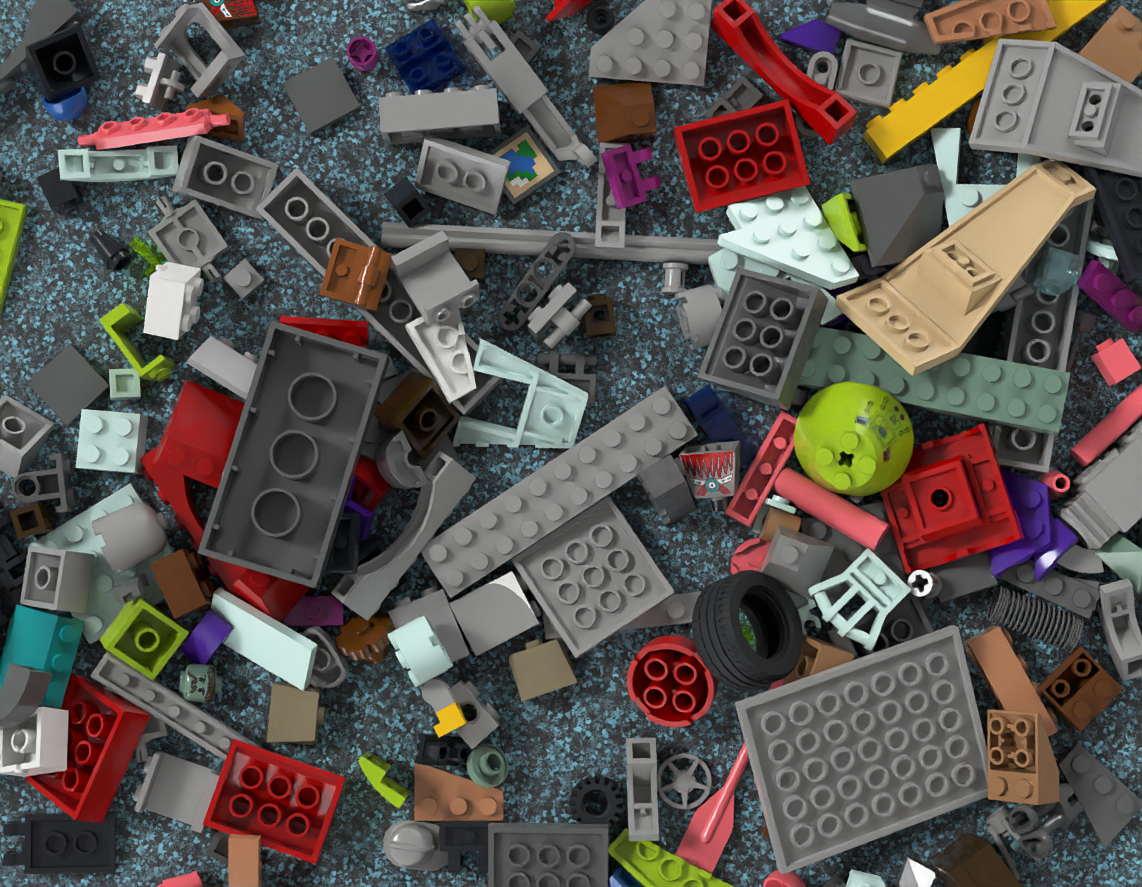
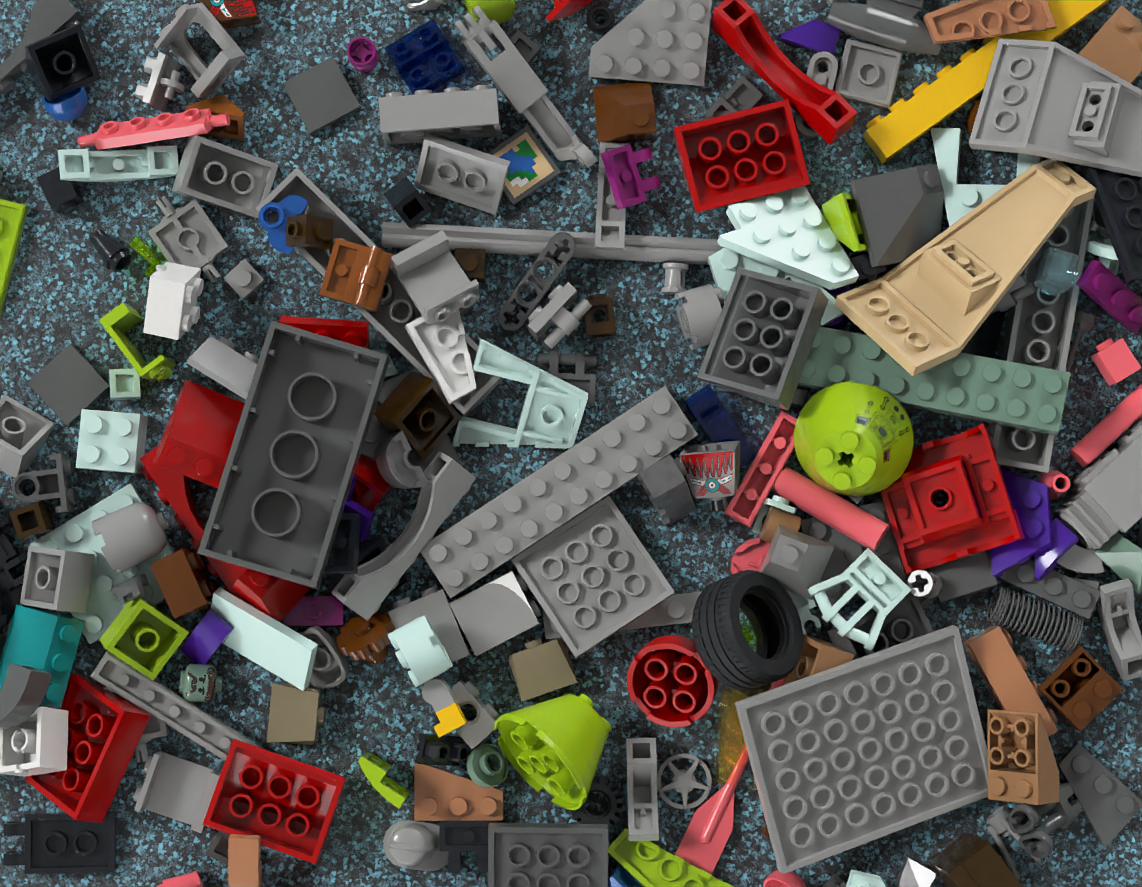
(288, 207): none -> blue plate
(309, 232): none -> dark brown bracket
(555, 746): none -> lime cone
(729, 734): none -> clear yellow slope

